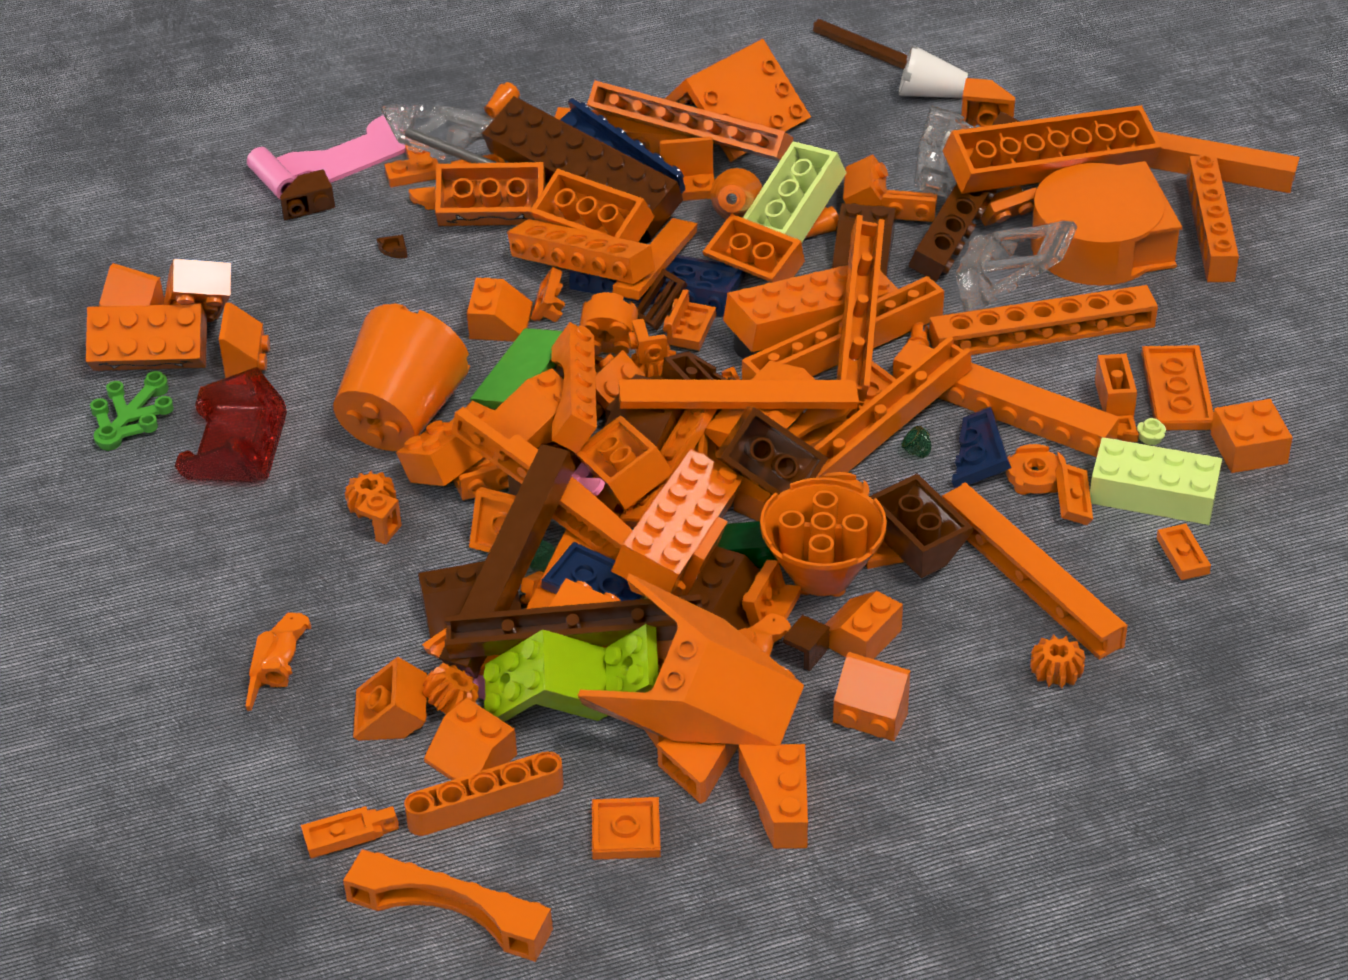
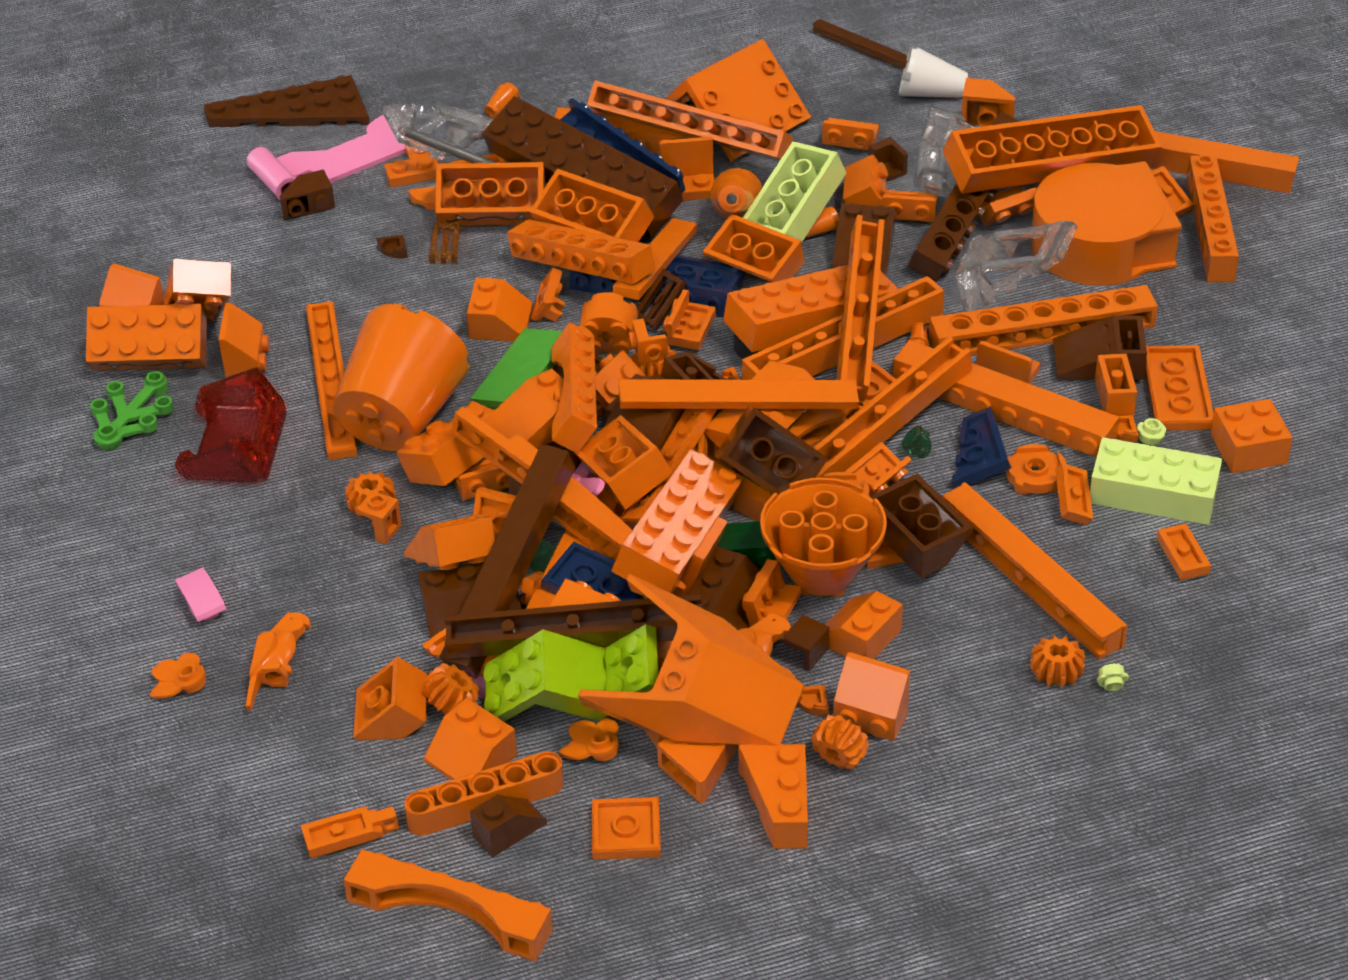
(178, 675): none -> orange plate
(201, 595): none -> bright pink slope
(293, 106): none -> reddish brown wing
(329, 374): none -> orange tile
(445, 255): none -> clear orange tile
(453, 542): none -> orange slope
(504, 822): none -> reddish brown slope
(592, 740): none -> orange plate
(814, 700): none -> orange tile
(840, 742): none -> orange gear
(849, 133): none -> orange bracket
(879, 468): none -> orange bracket
(892, 156): none -> reddish brown panel
(1007, 362): none -> orange panel
(1078, 349): none -> reddish brown slope
(1112, 677): none -> yellowish green plate
(1175, 195): none -> orange plate

